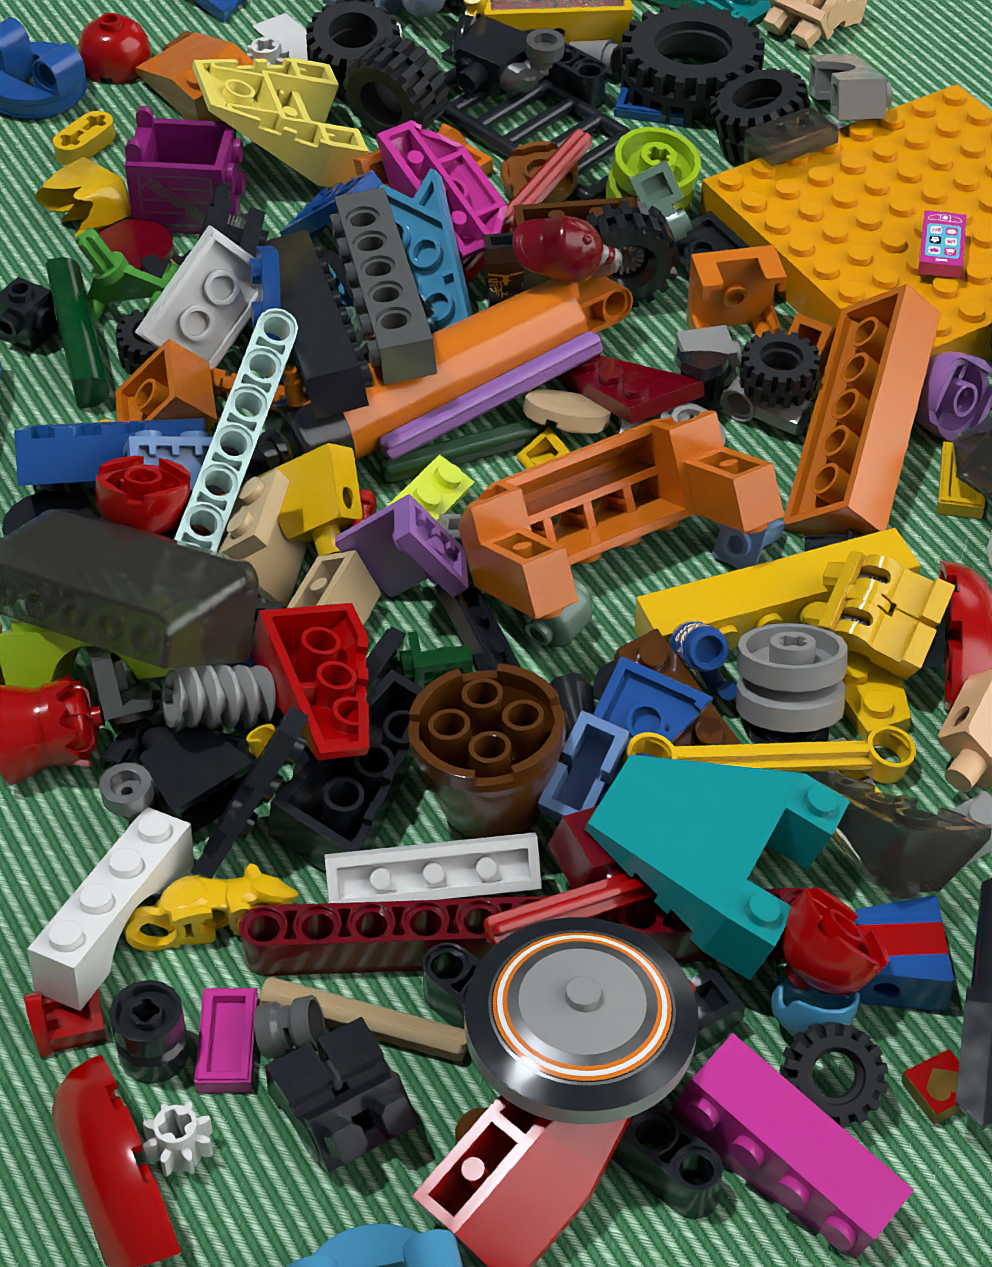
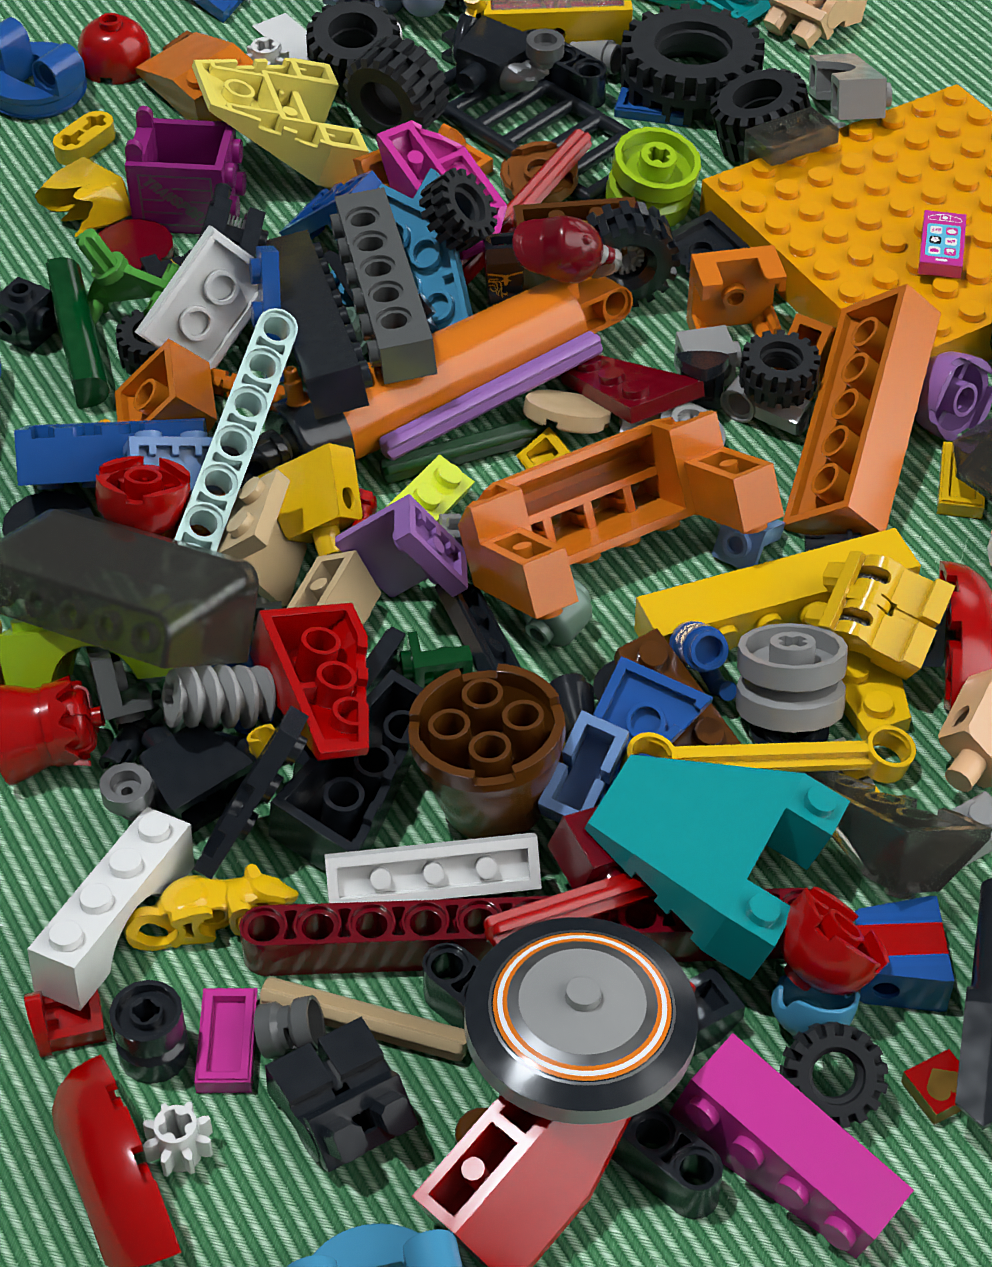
(458, 210): none -> black tyre
(659, 189): sand green plate -> none

